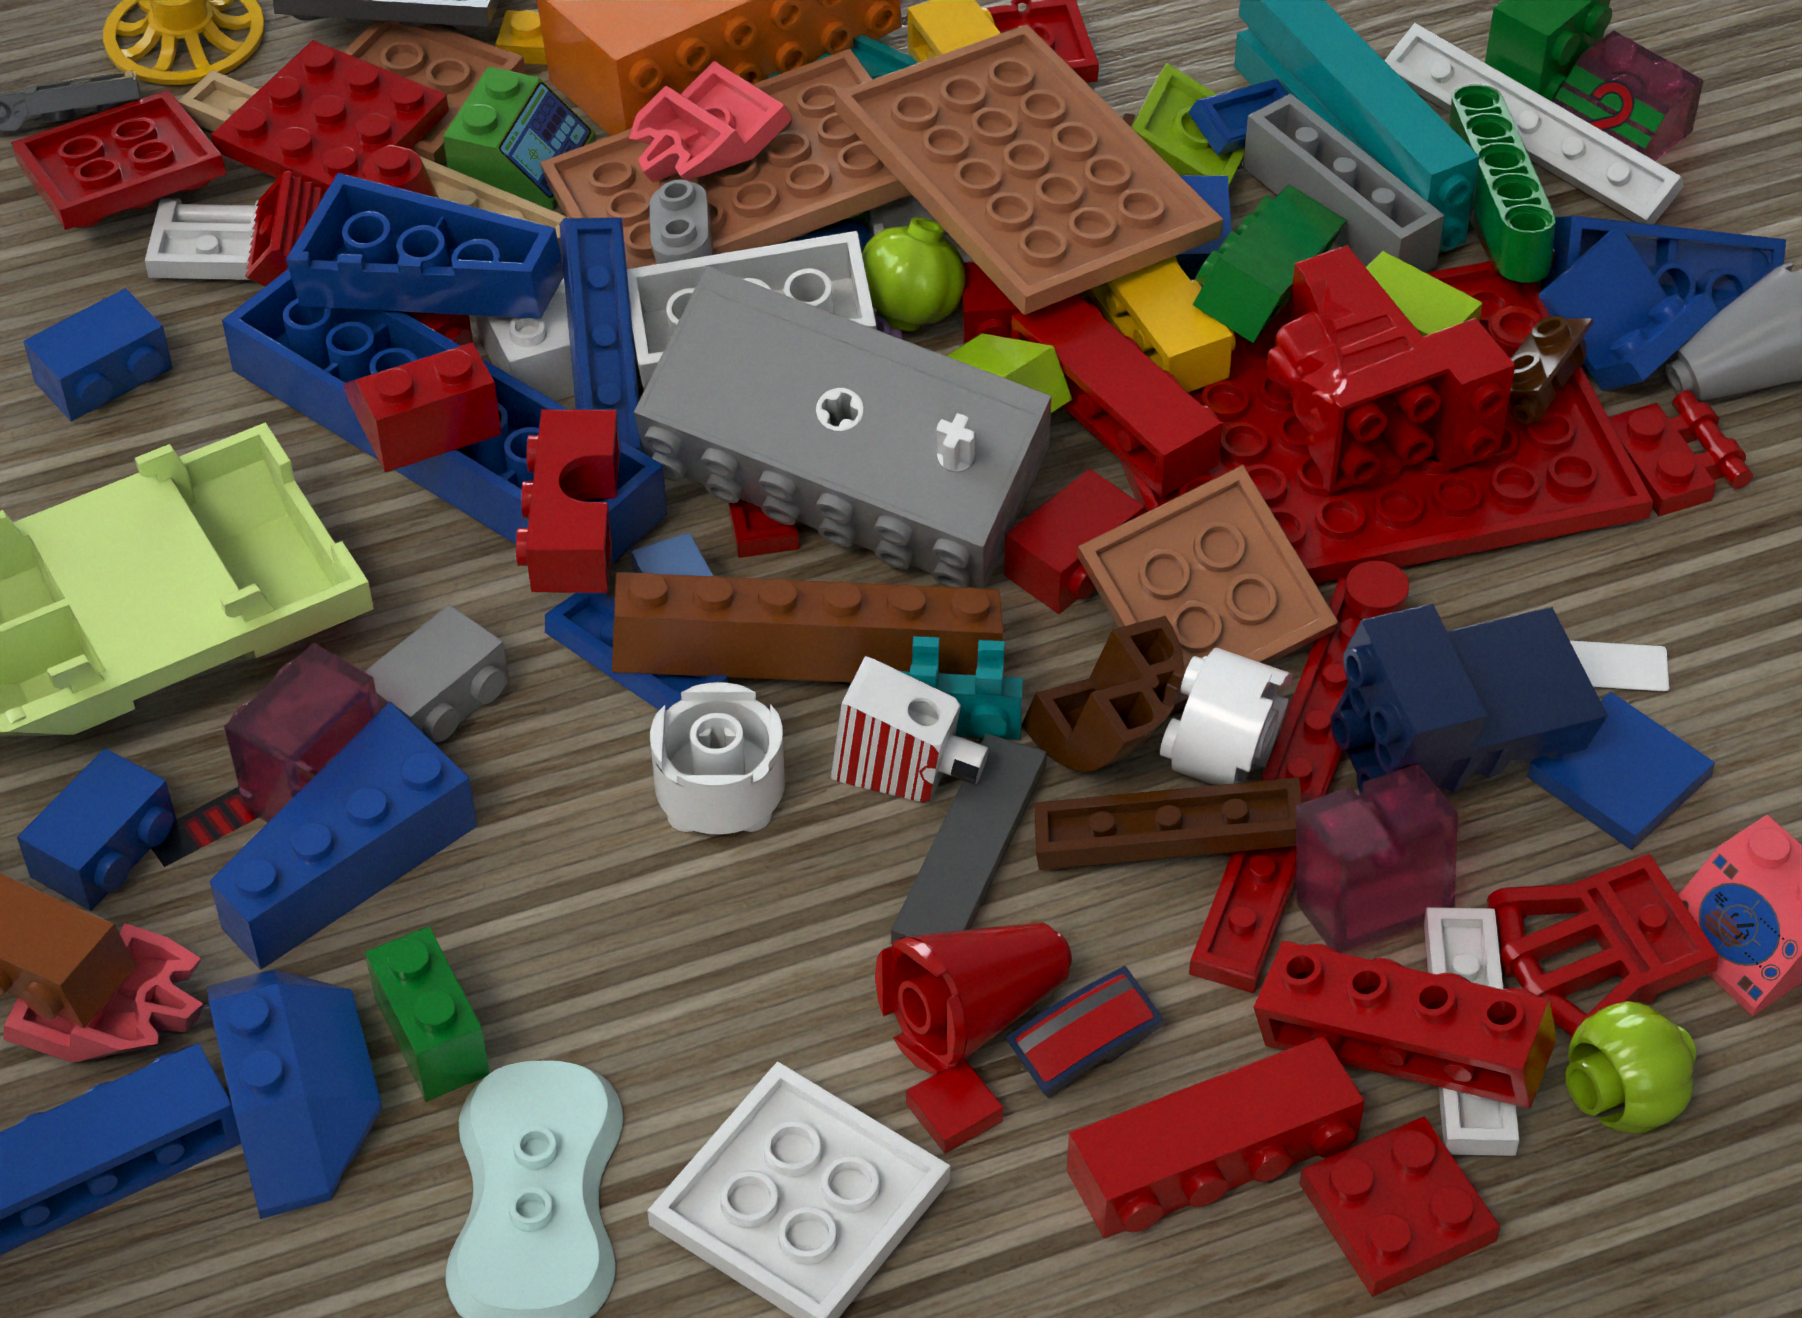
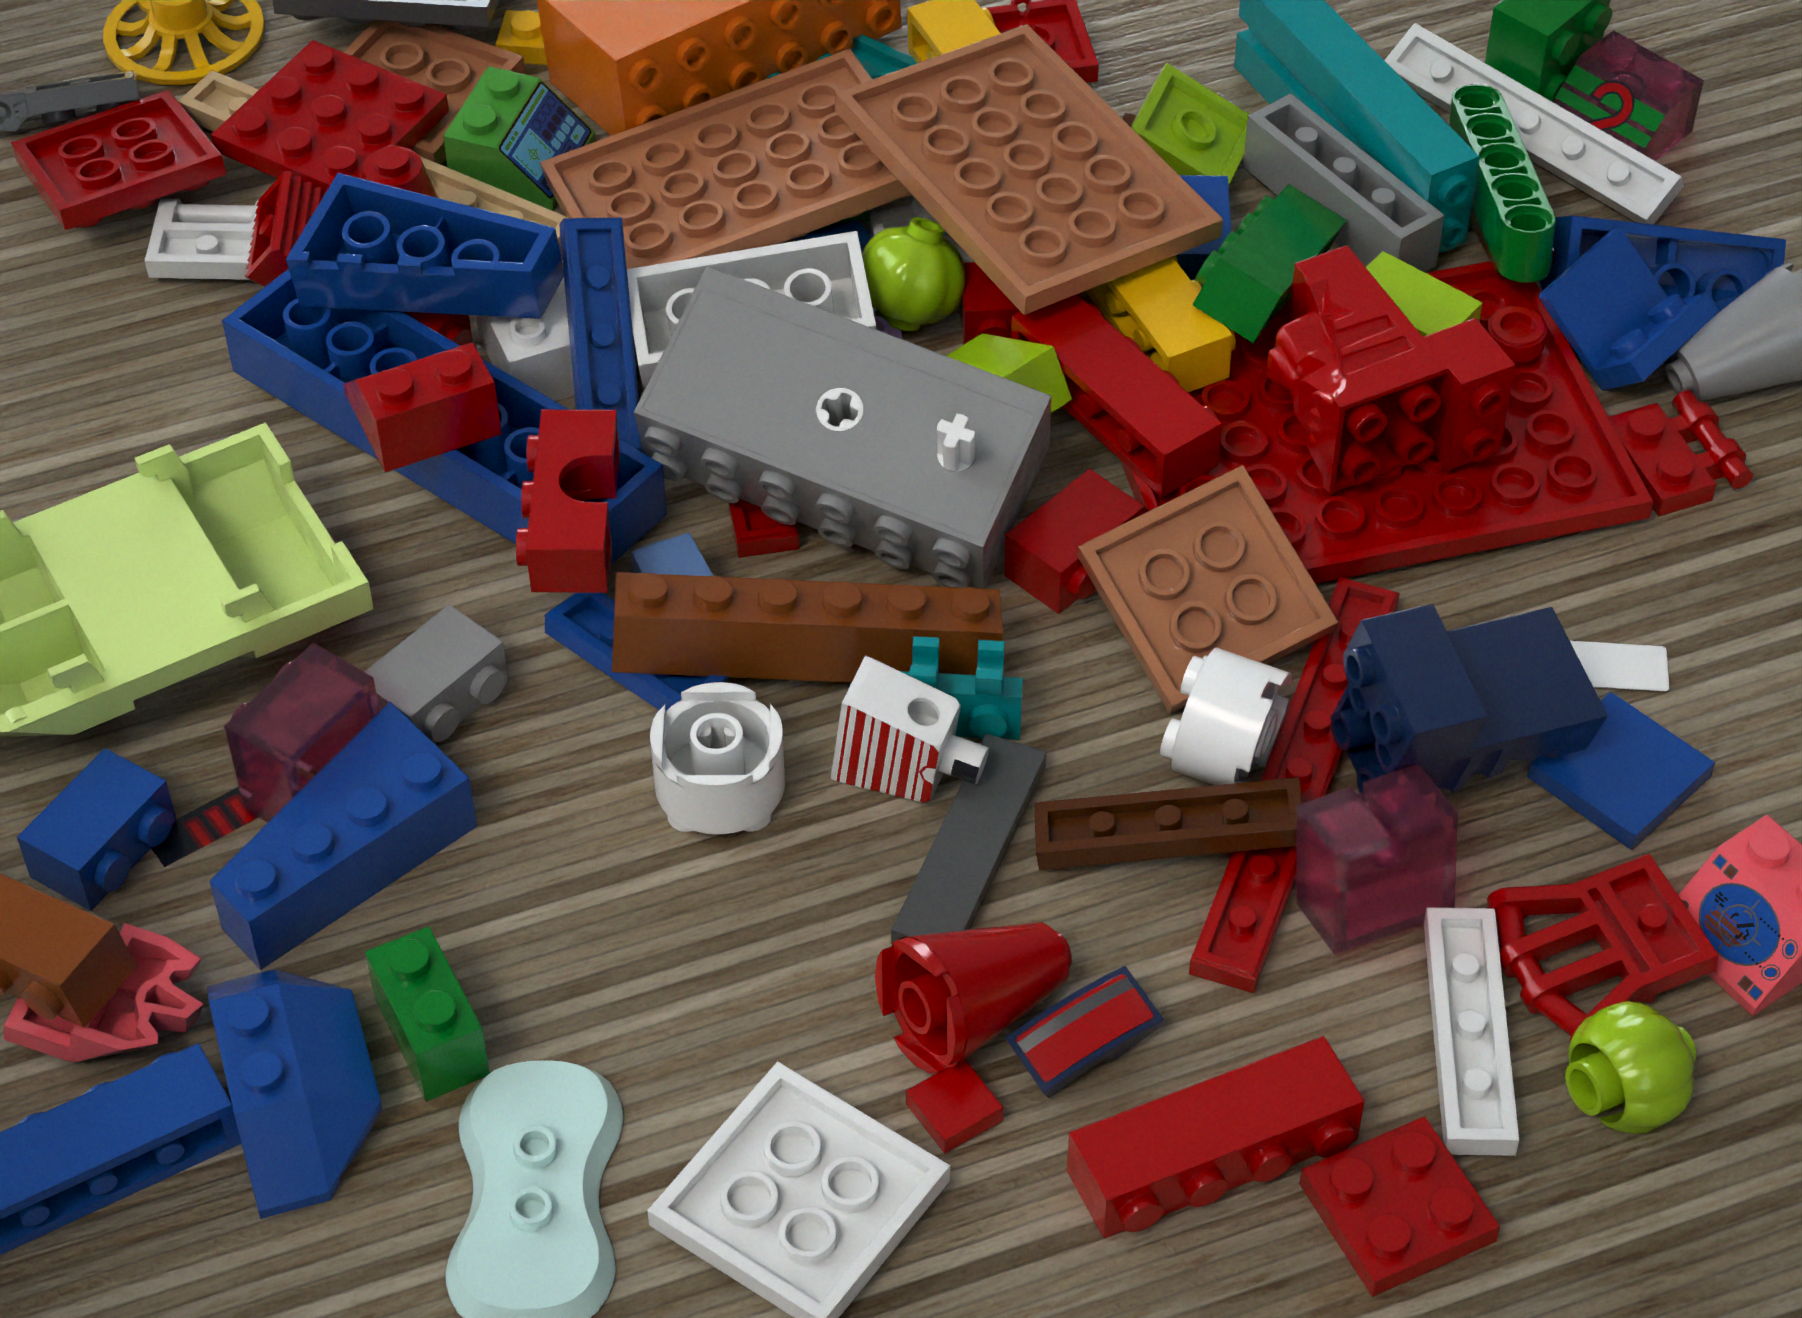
(98, 354): blue brick -> none
(680, 222): light grey plate -> none
(707, 126): coral plate -> none
(1118, 706): reddish brown brick -> none
(1225, 115): blue tile -> none
(1376, 589): red tile -> none
(1409, 1022): red brick -> none
(1546, 363): reddish brown hinge -> none

